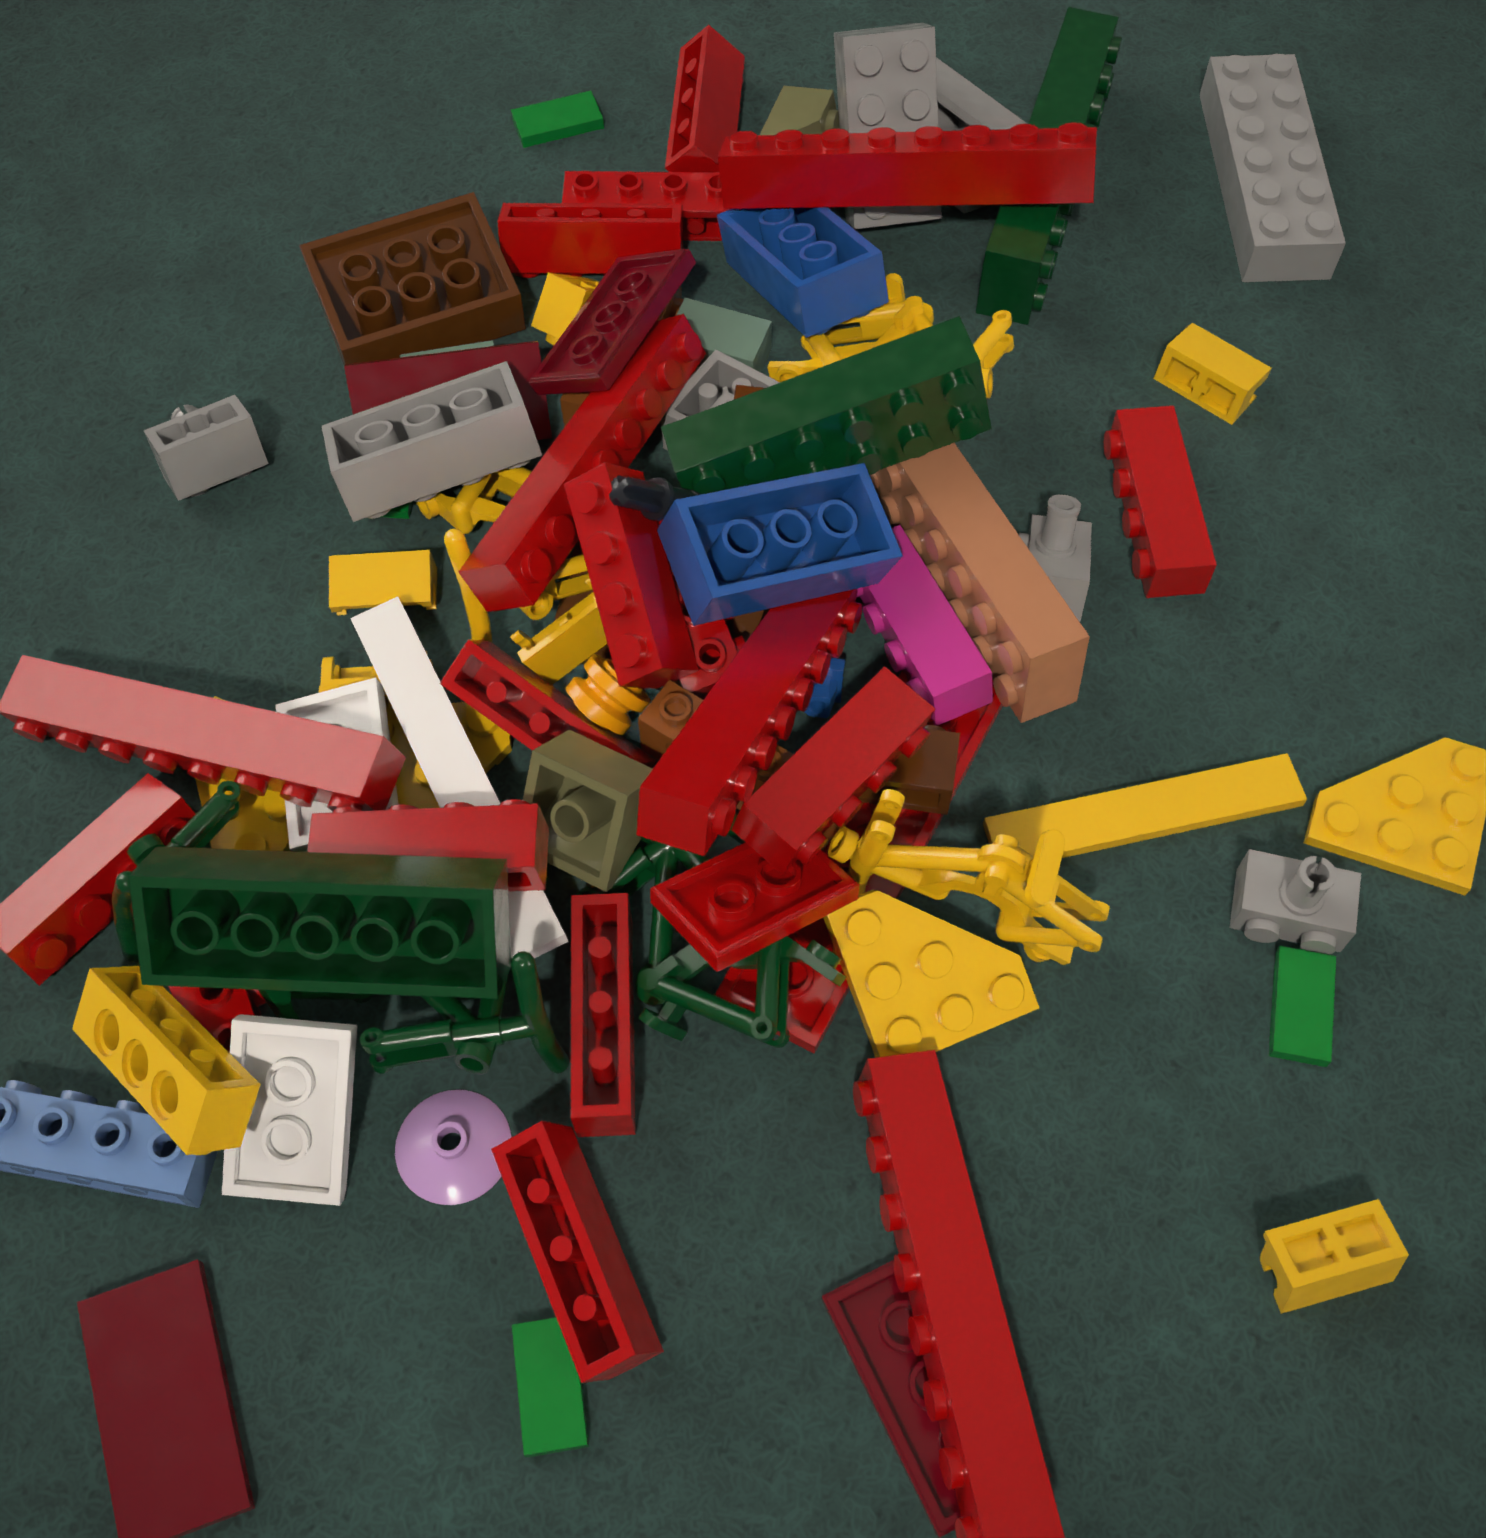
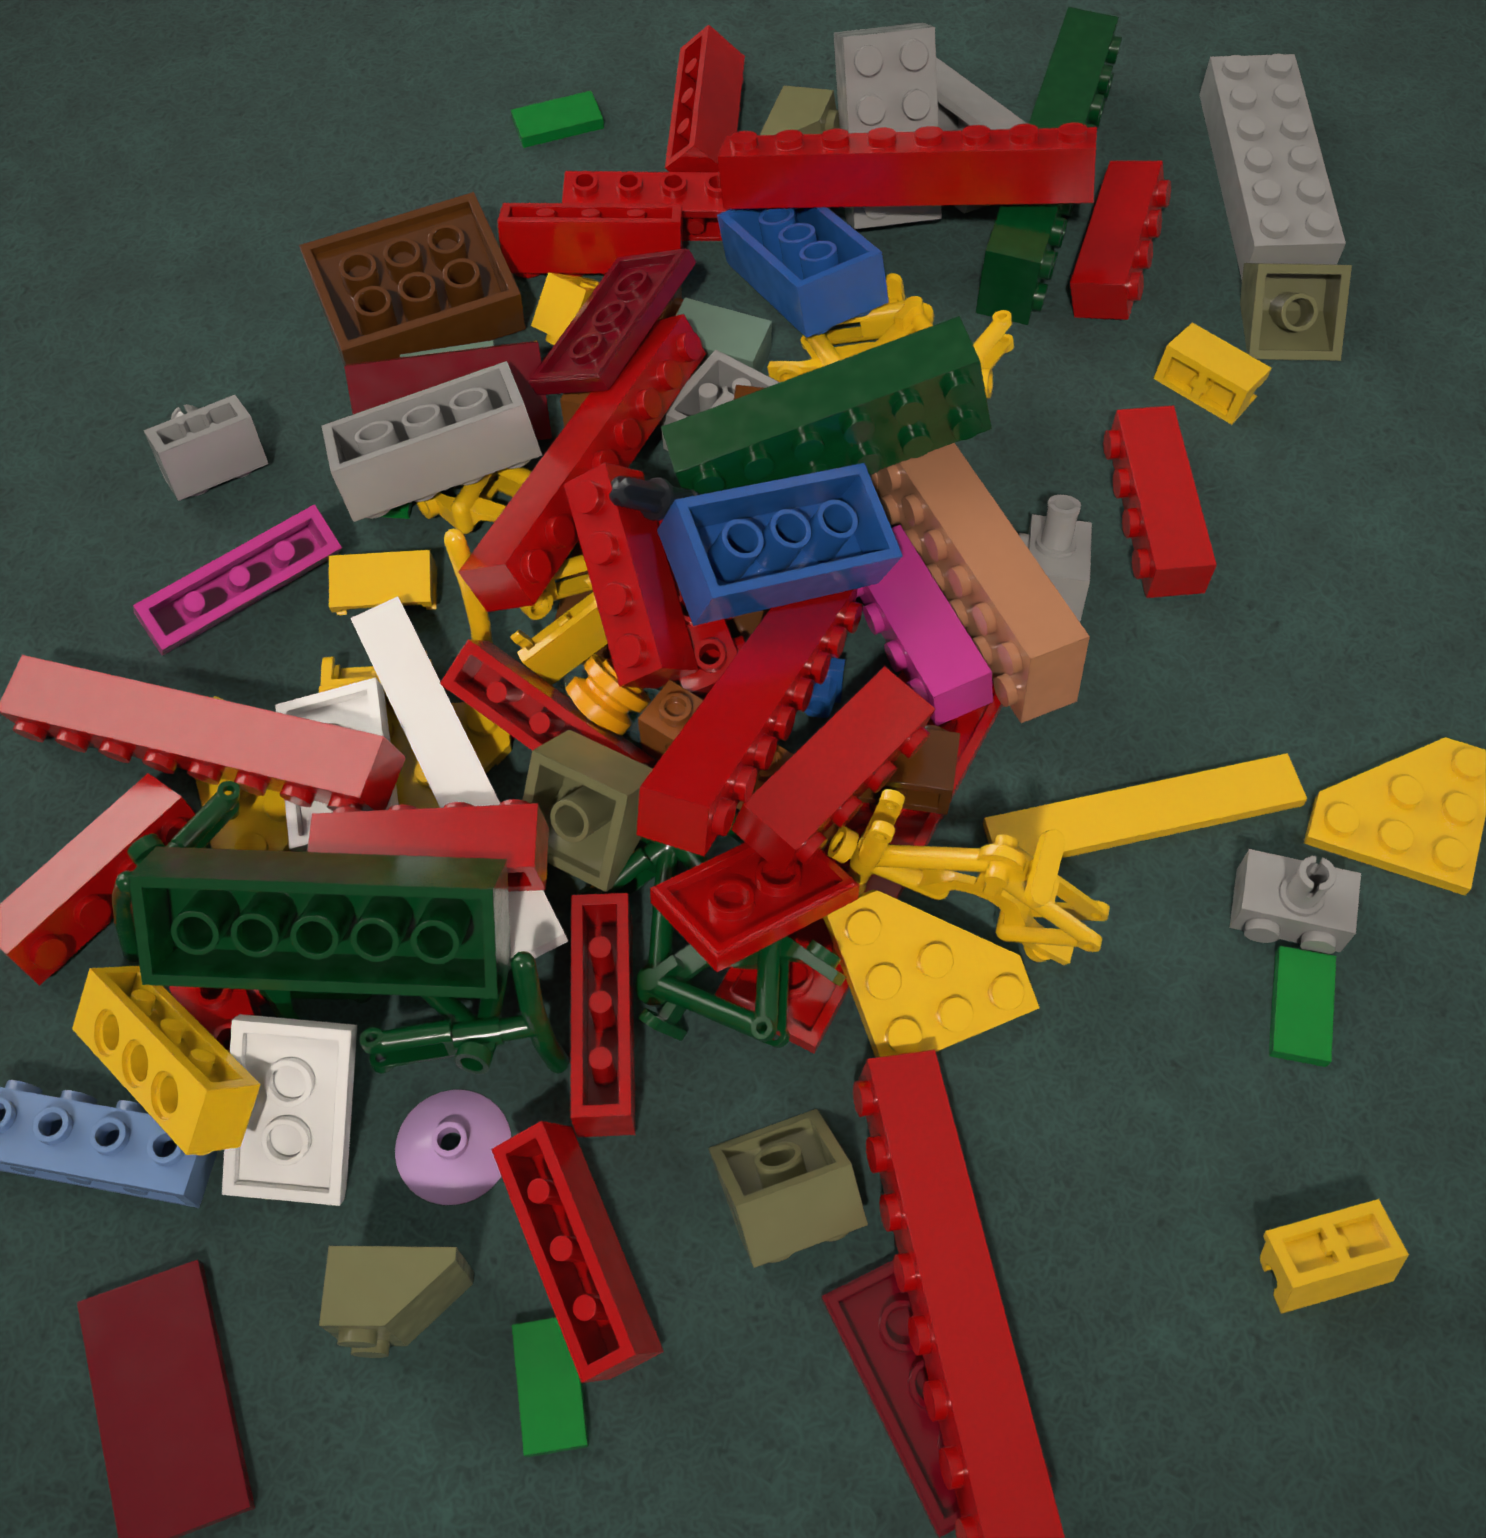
(236, 580): none -> dark pink brick
(388, 1293): none -> olive slope
(788, 1187): none -> olive slope
(1120, 240): none -> red brick
(1294, 310): none -> olive slope

